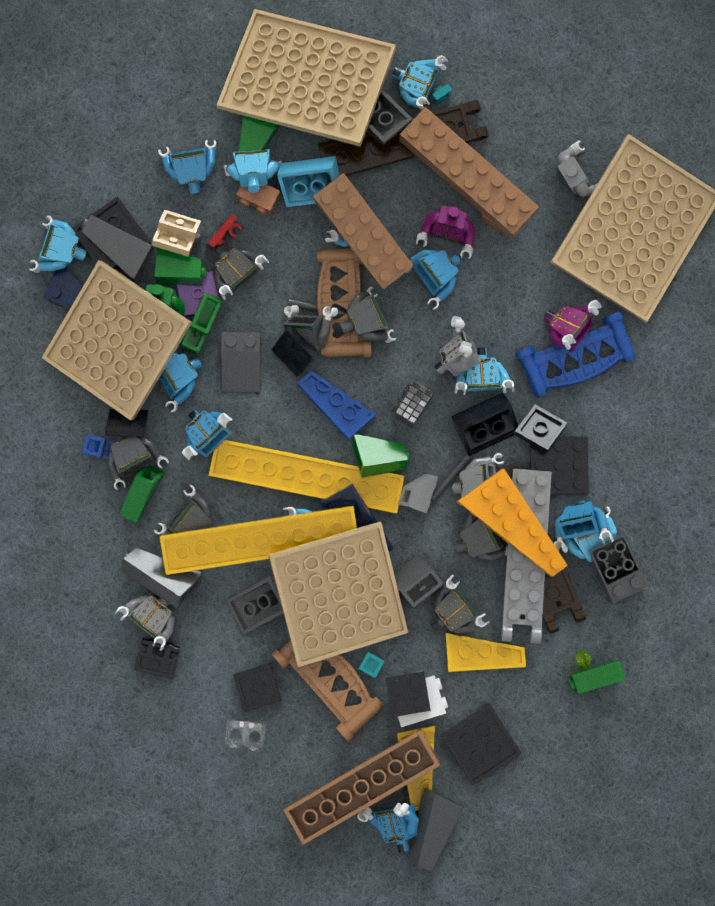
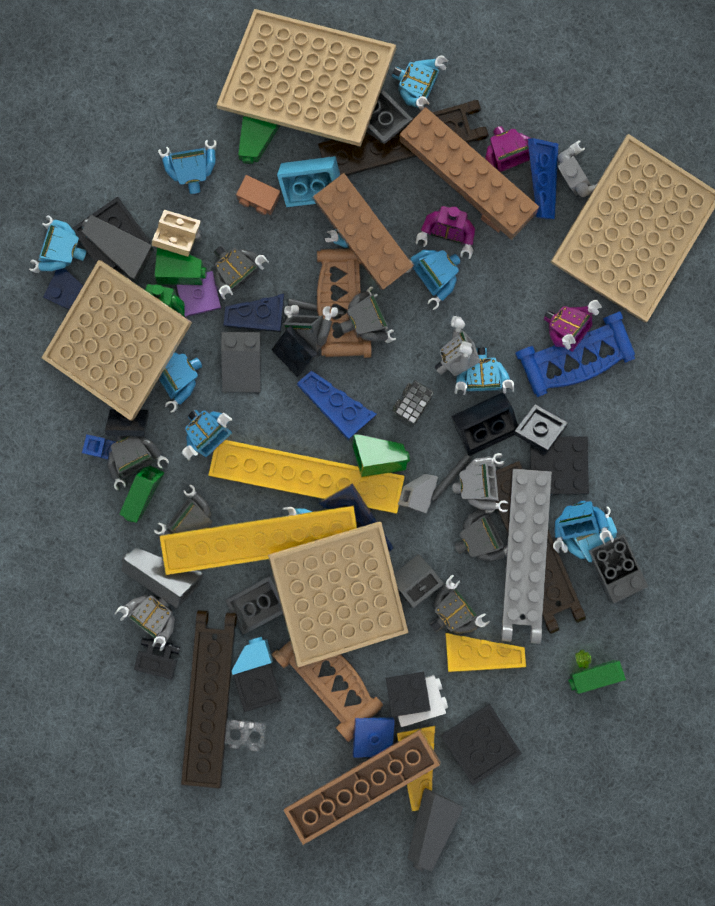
(201, 323): green slope -> none
(208, 702): none -> dark brown hinge
(217, 238): red plate -> none
(252, 168): medium azure torso -> none
(253, 656): none -> medium azure slope
(256, 315): none -> dark blue wing
(371, 664): teal plate -> none
(372, 736): none -> blue plate
(394, 823): dark azure torso -> none
(441, 93): teal plate -> none
(507, 149): none -> magenta torso
(510, 517): light orange wing -> none
(544, 175): none -> blue wing

